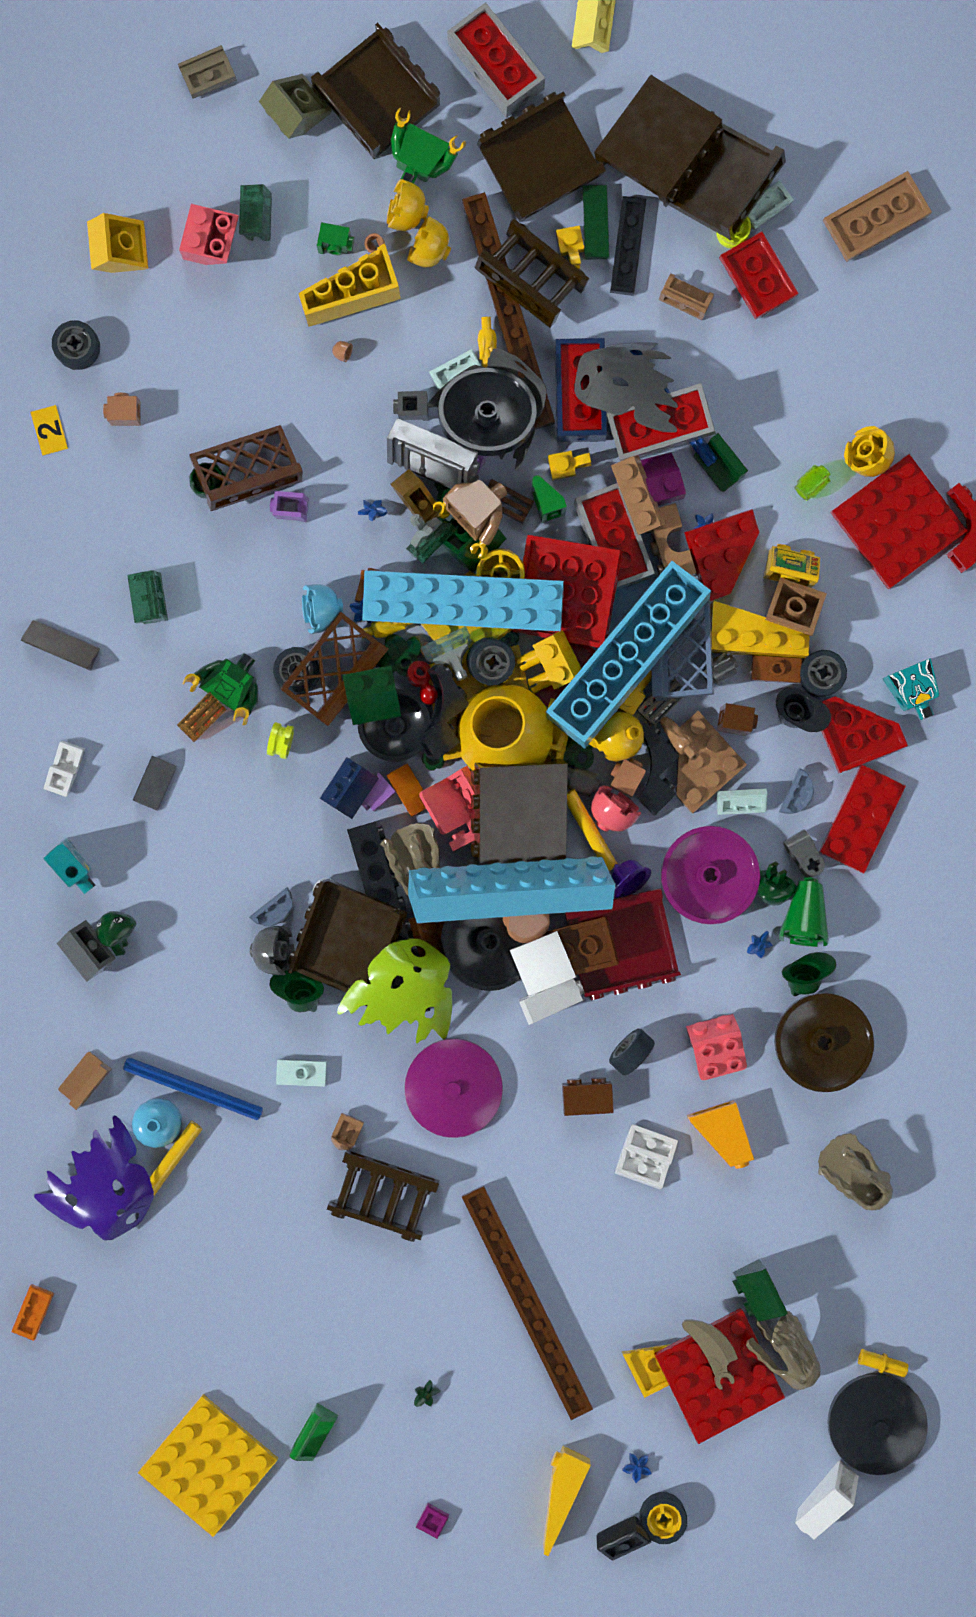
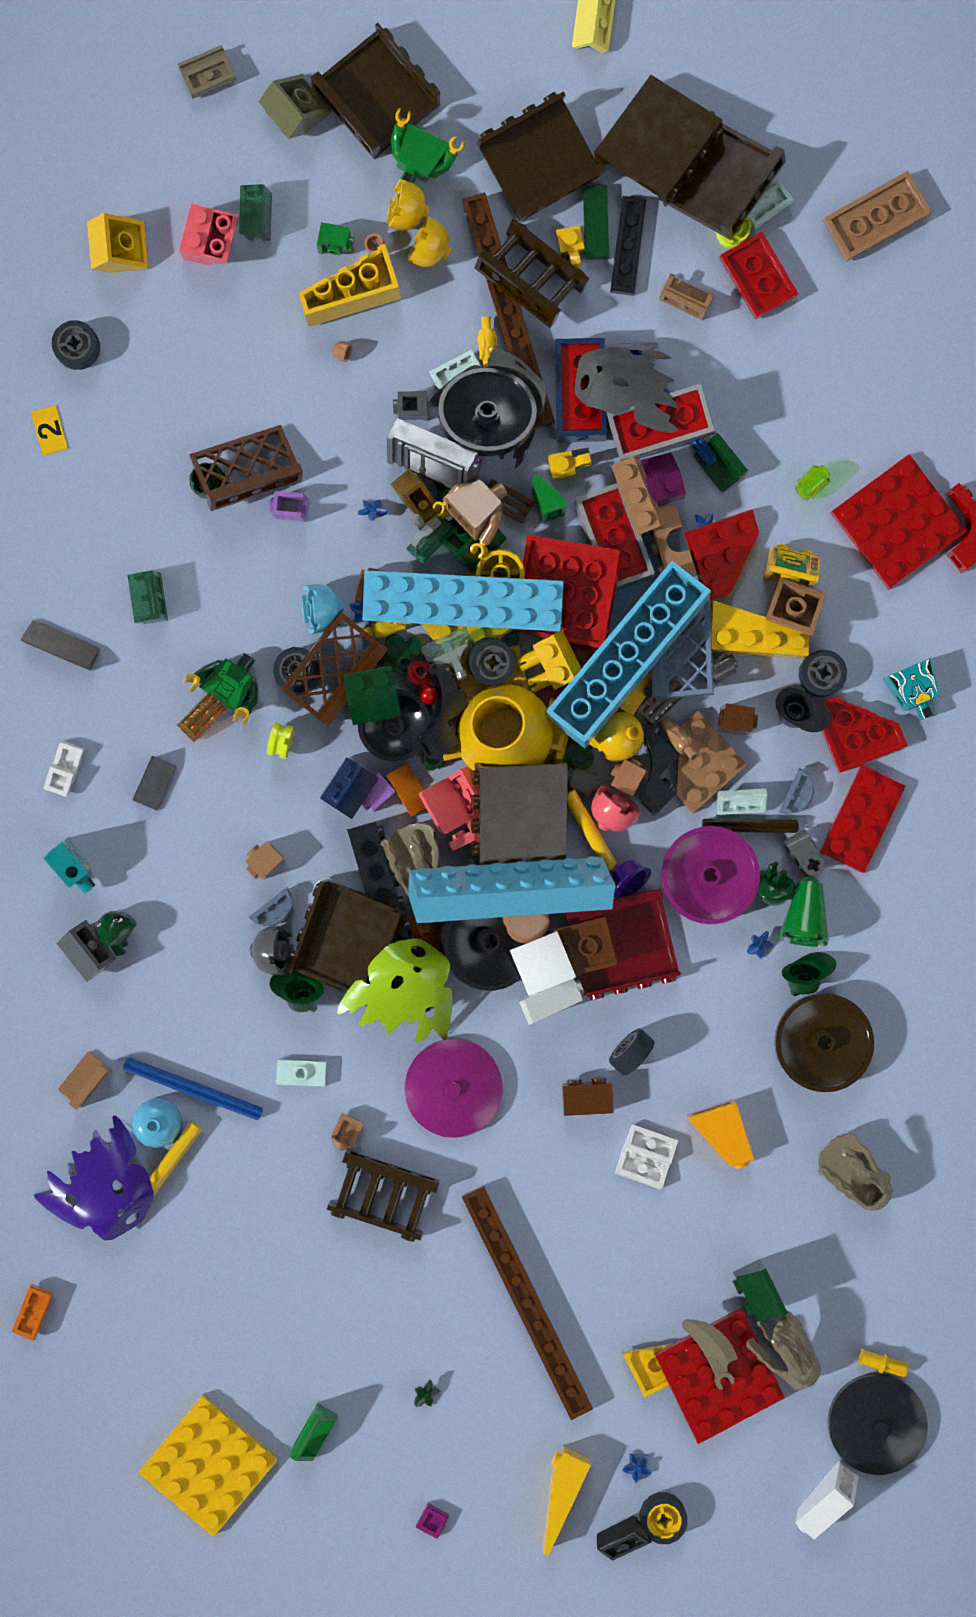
(122, 410): nougat brick -> none
(263, 860): none -> medium nougat brick
(496, 60): brick -> none
(717, 1047): coral bracket -> none
(755, 825): none -> dark brown axle
(776, 669): dark orange plate -> none
(870, 452): yellow cylinder -> none

